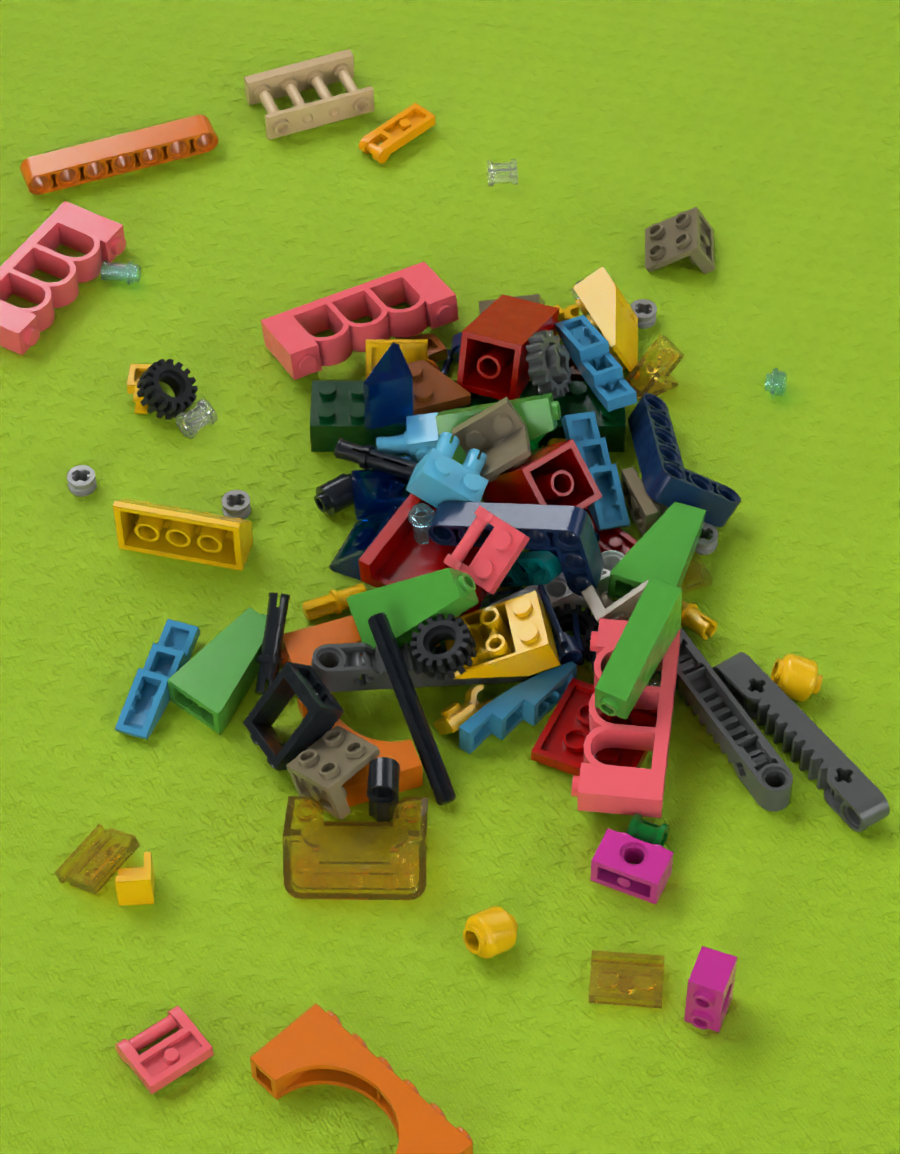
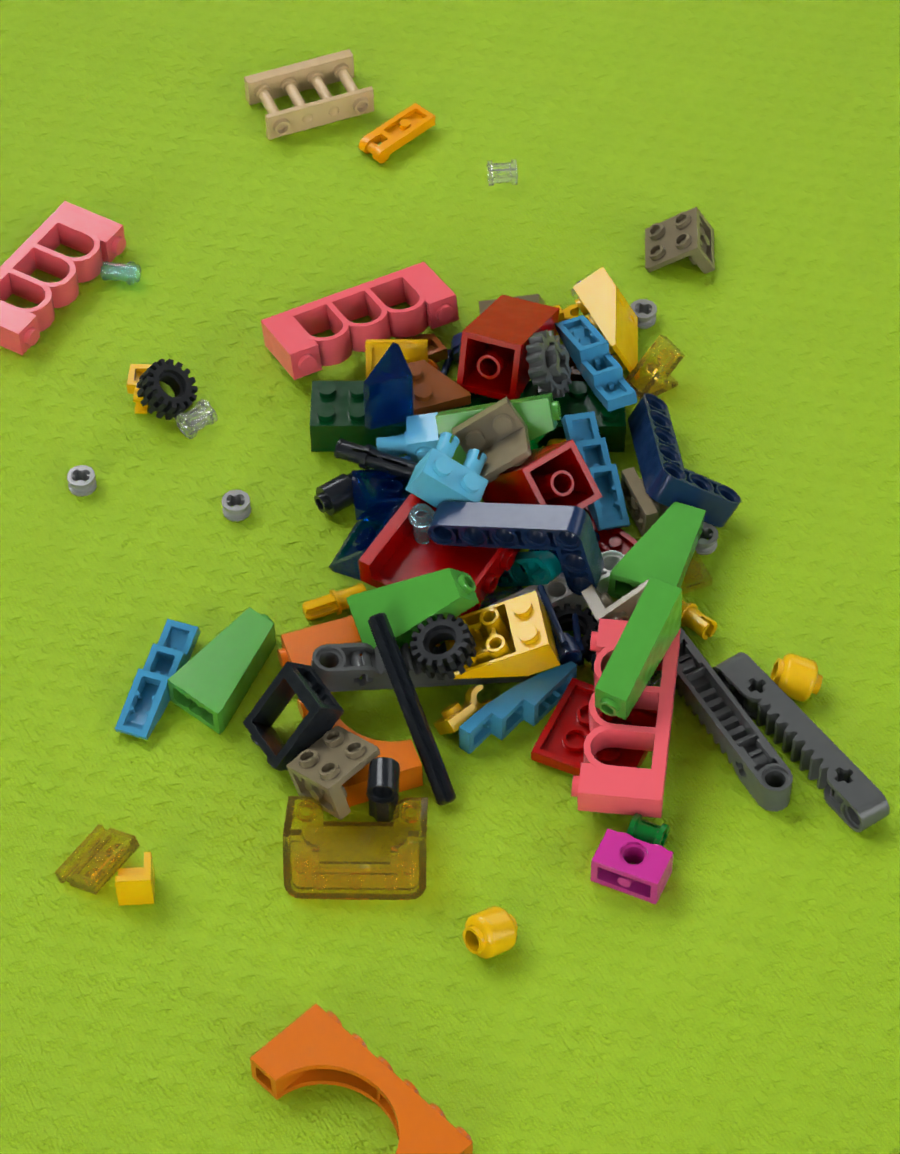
(118, 154): orange beam -> none
(170, 1056): coral plate -> none
(183, 533): yellow slope -> none
(272, 641): black pin -> none
(494, 556): coral plate -> none
(626, 979): clear yellow plate -> none
(710, 989): dark pink brick -> none
(776, 382): clear light blue plate -> none

